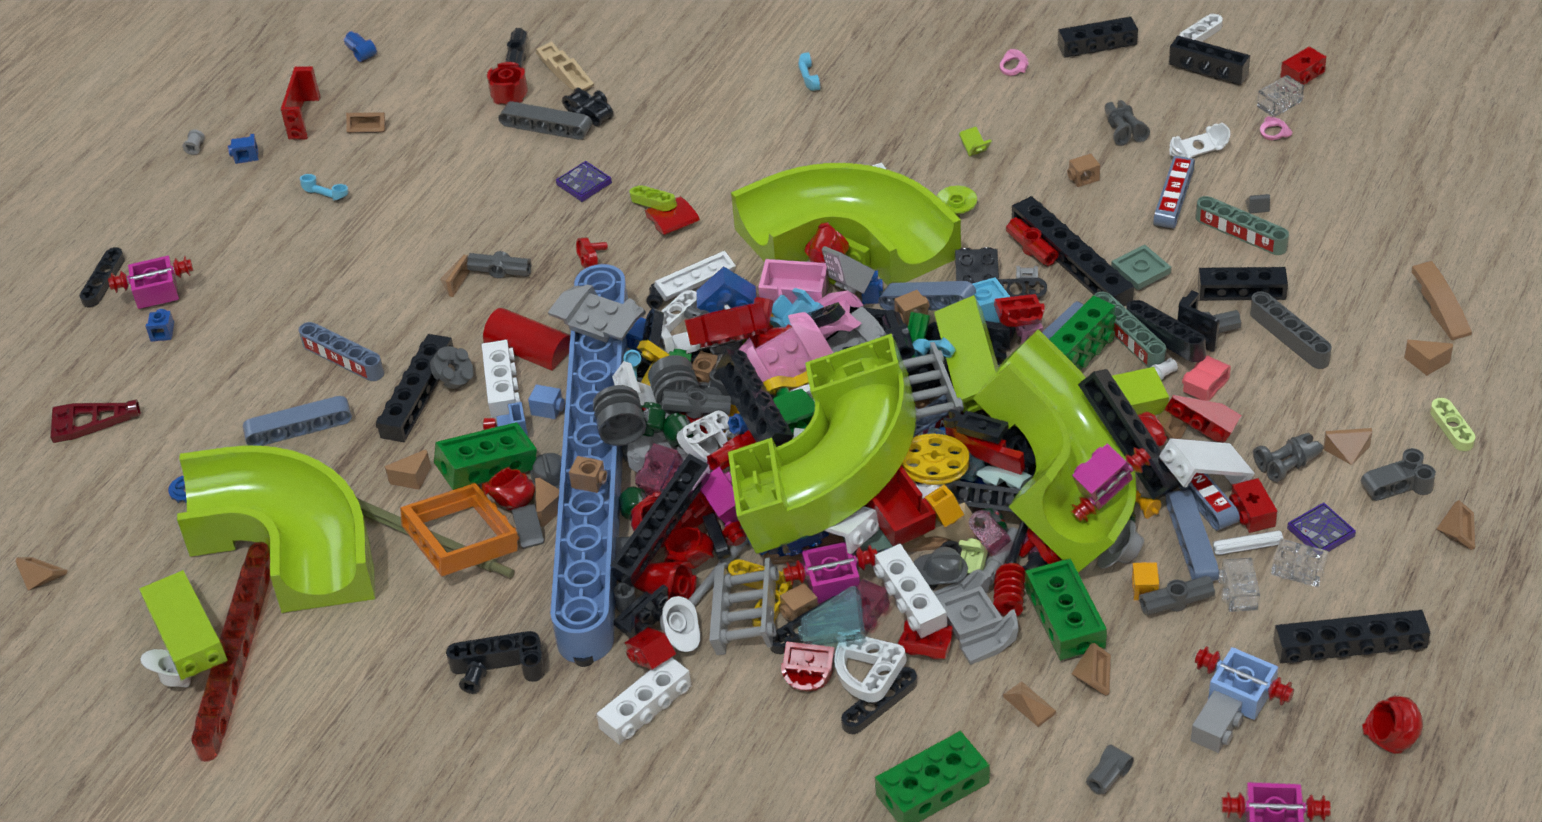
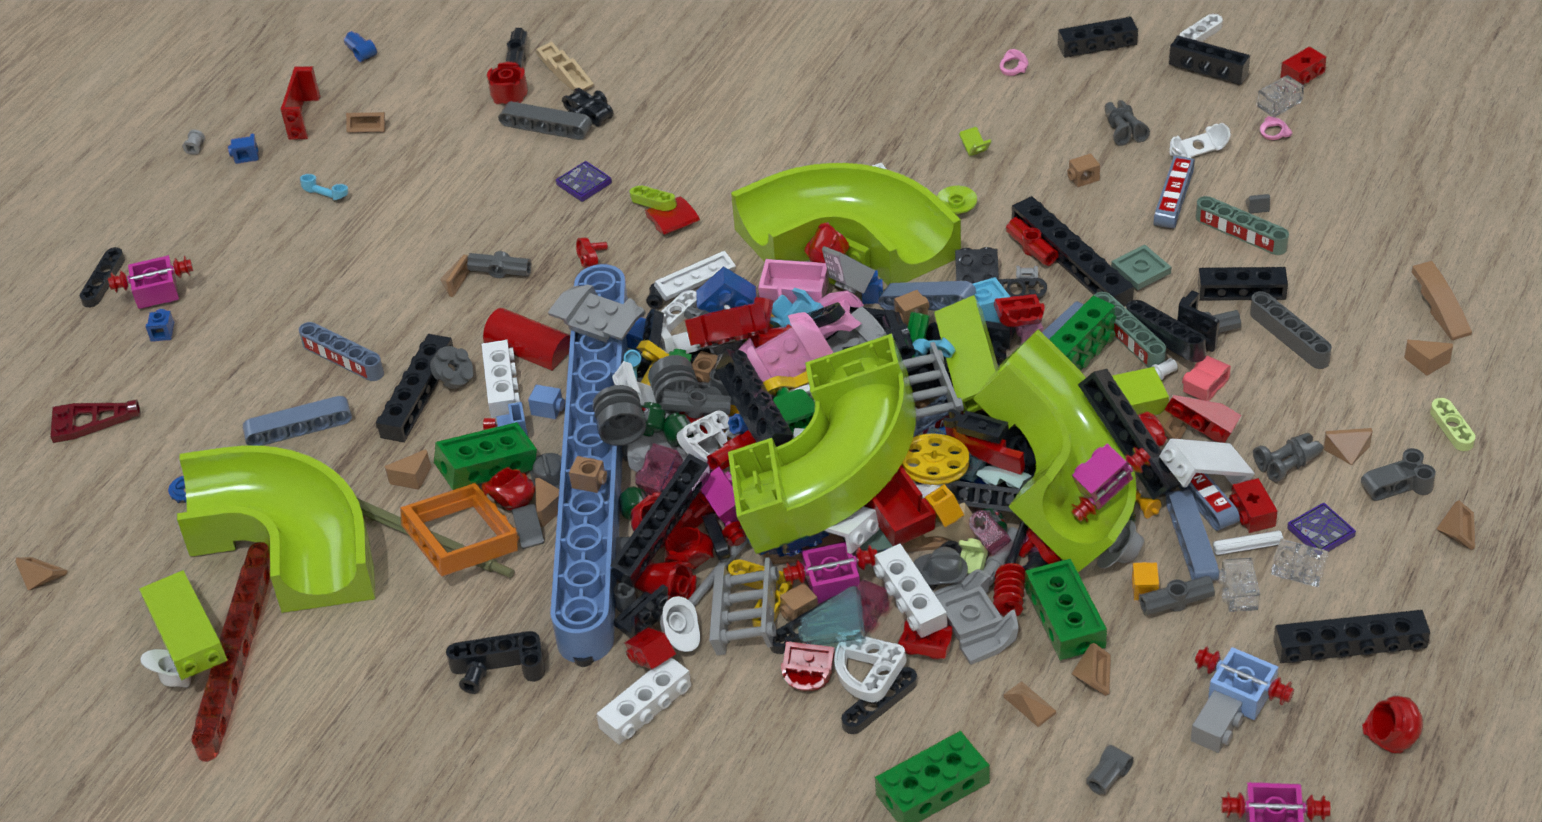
(811, 82): medium azure bar -> none

